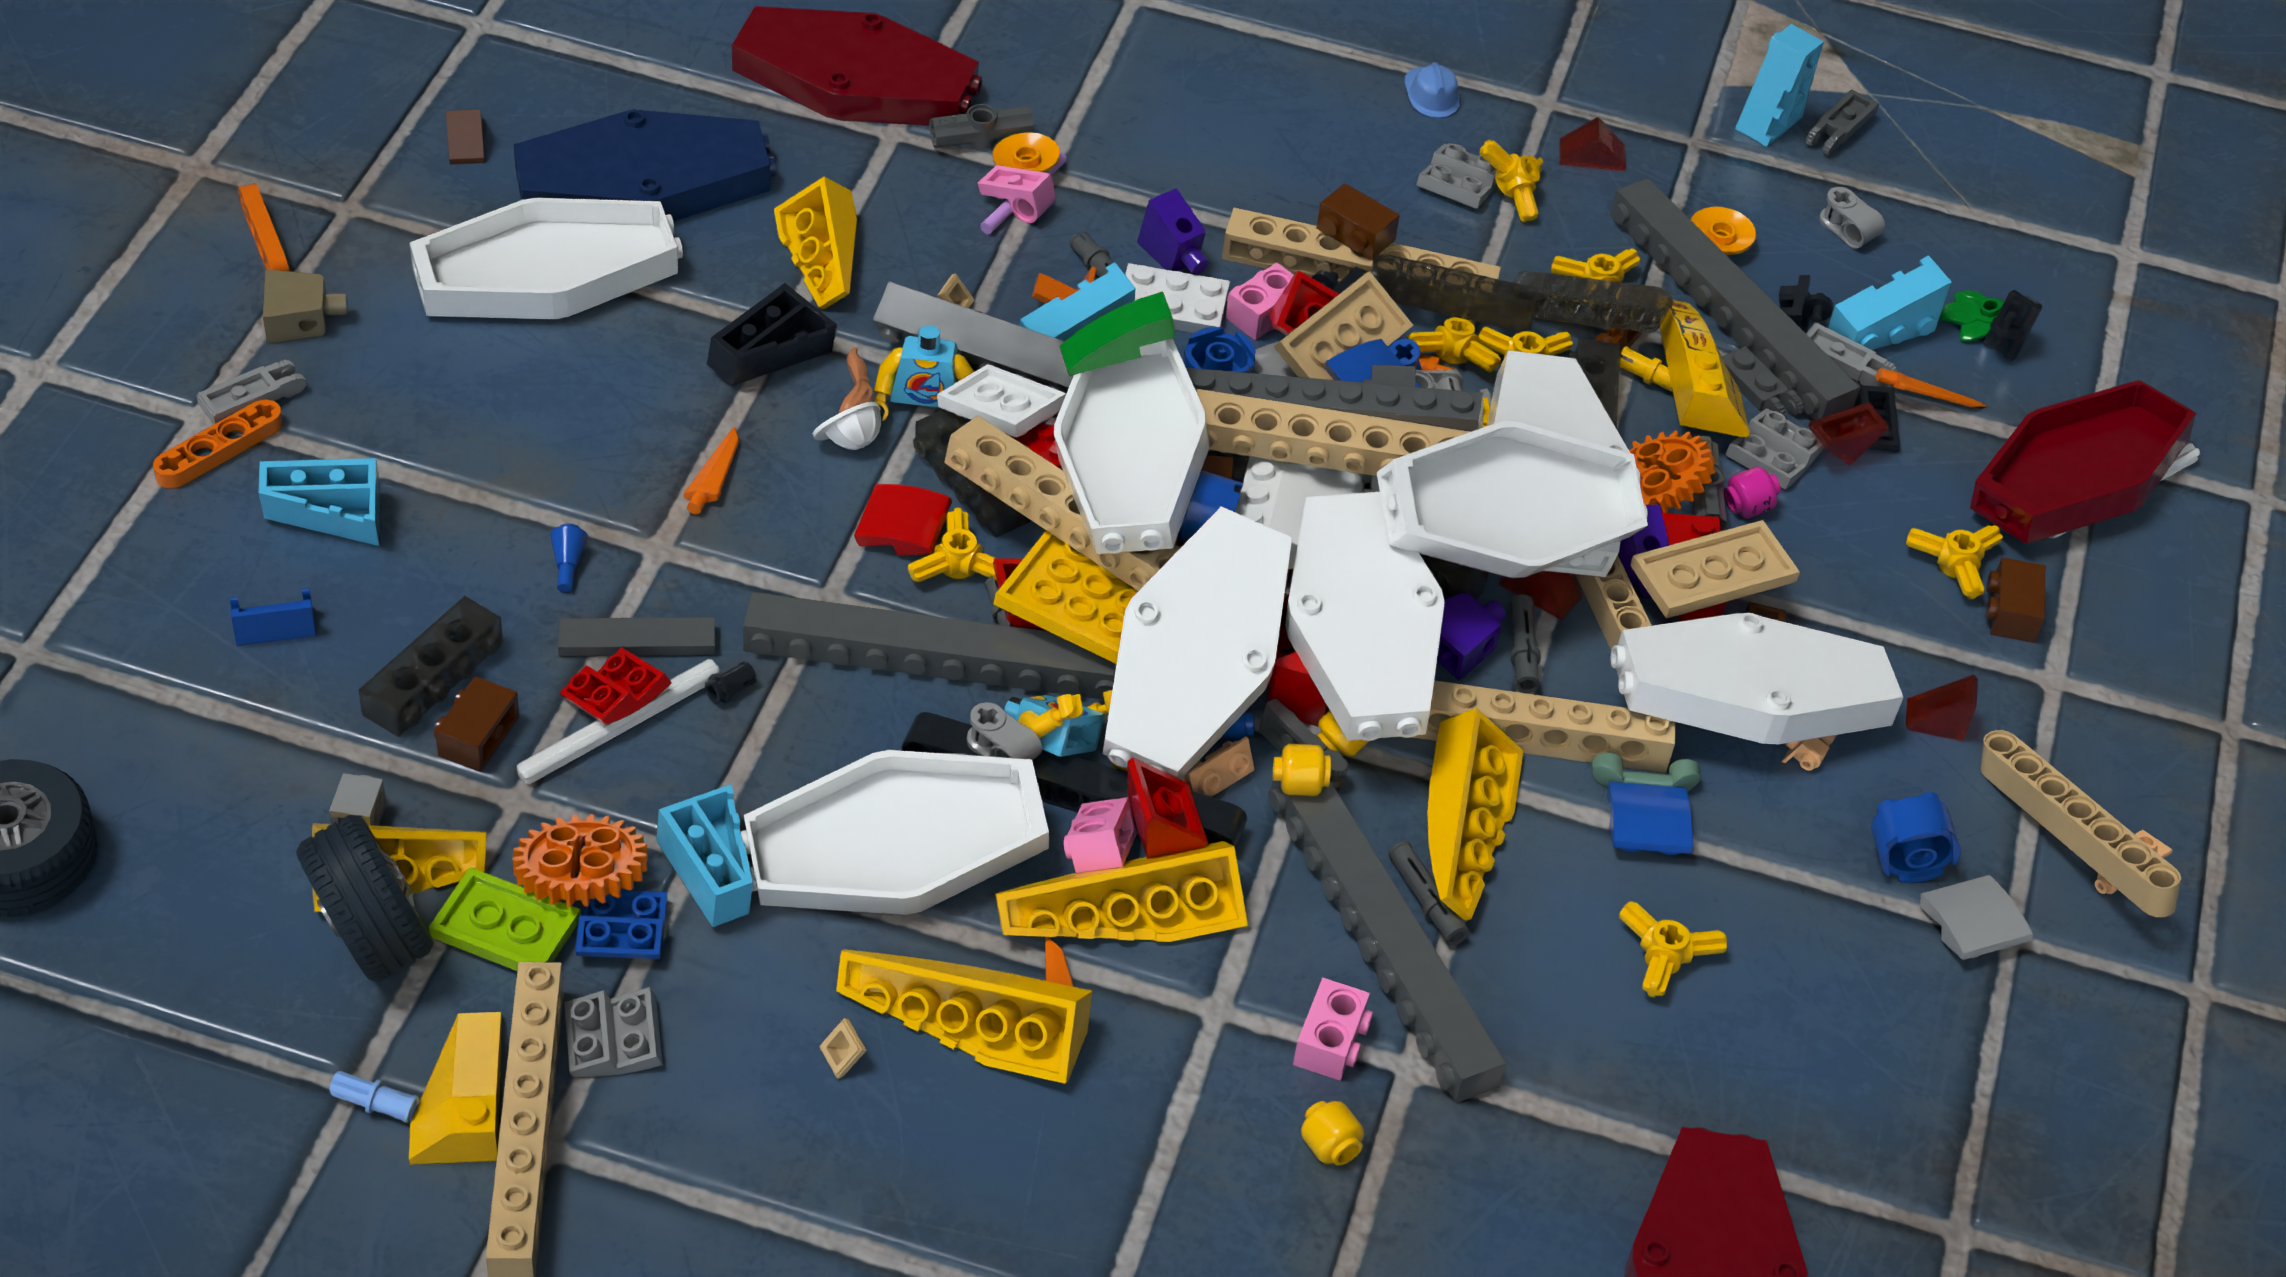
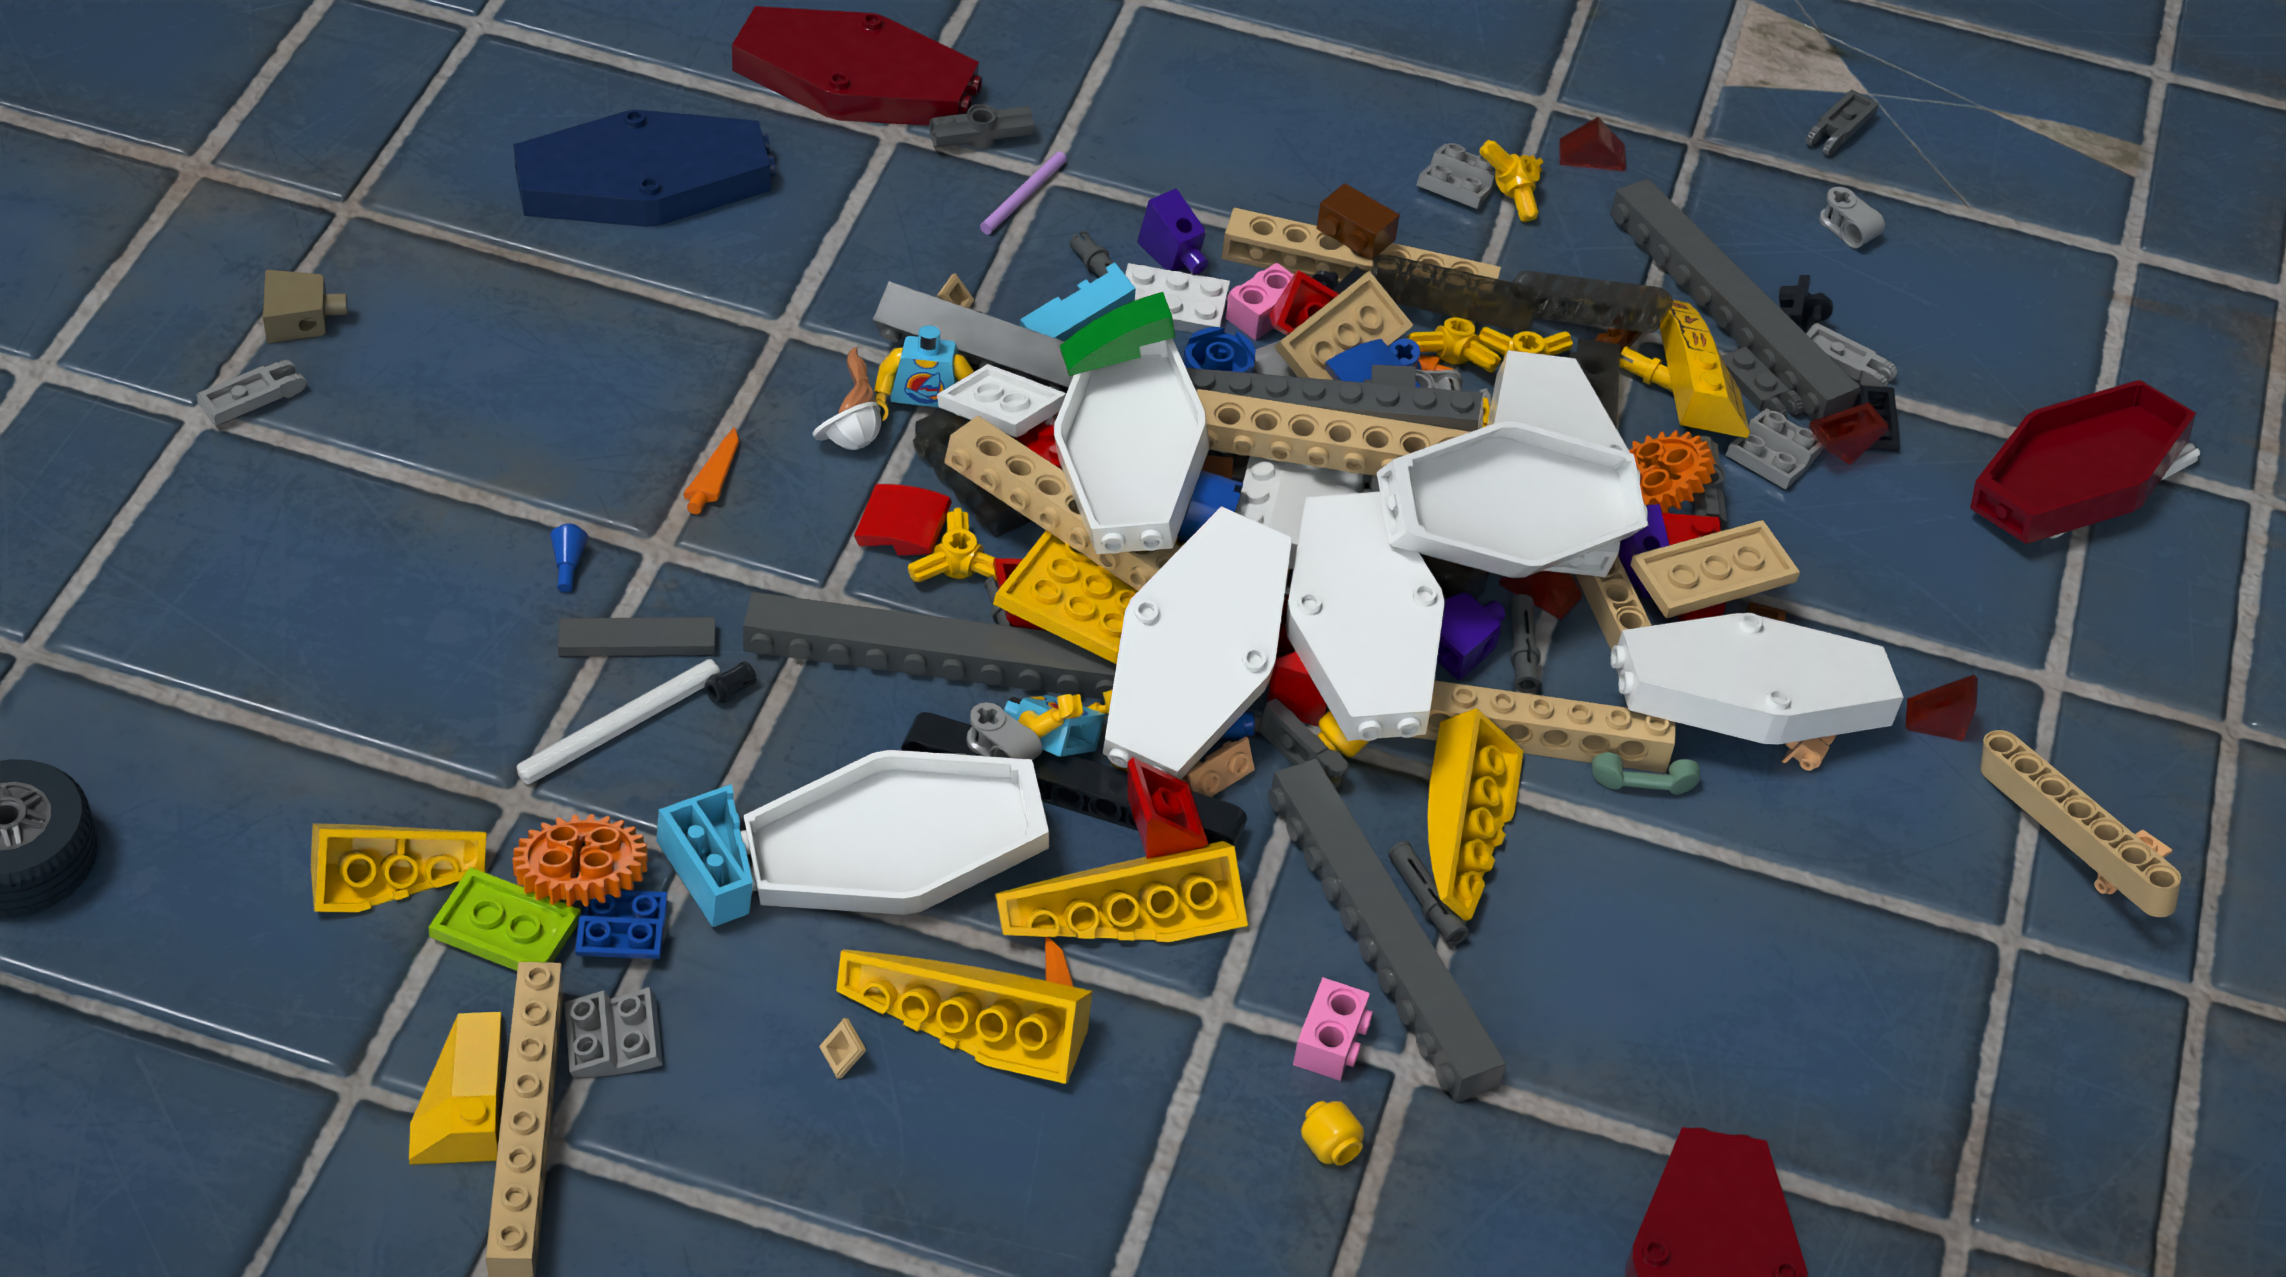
(180, 464): orange beam -> none
(262, 228): orange beam -> none
(273, 621): blue hinge -> none
(324, 496): medium azure wedge -> none
(359, 796): light grey brick -> none
(364, 897): black wheel -> none
(374, 1096): light blue axle -> none
(431, 666): clear smoke brick -> none
(465, 136): reddish brown slope -> none
(476, 723): reddish brown brick -> none
(544, 258): white container -> none
(617, 688): red slope -> none
(770, 337): black wedge -> none
(820, 234): yellow wedge -> none
(1027, 152): light orange dish -> none
(1027, 190): bright pink plate -> none
(1049, 288): orange bracket -> none
(1101, 835): bright pink brick -> none
(1302, 770): yellow head -> none
(1433, 90): medium blue piece -> none
(1598, 266): yellow bush -> none
(1650, 818): blue slope -> none
(1668, 945): yellow bush -> none
(1726, 229): light orange dish -> none
(1752, 492): dark pink head -> none
(1781, 85): medium azure wedge -> none
(1895, 311): medium azure wedge -> none
(1904, 383): orange bar -> none
(1915, 837): blue brick -> none
(1958, 554): yellow bush -> none
(1973, 313): green plate -> none
(1976, 917): light grey slope -> none
(2013, 324): black hips -> none
(2016, 599): reddish brown brick -> none

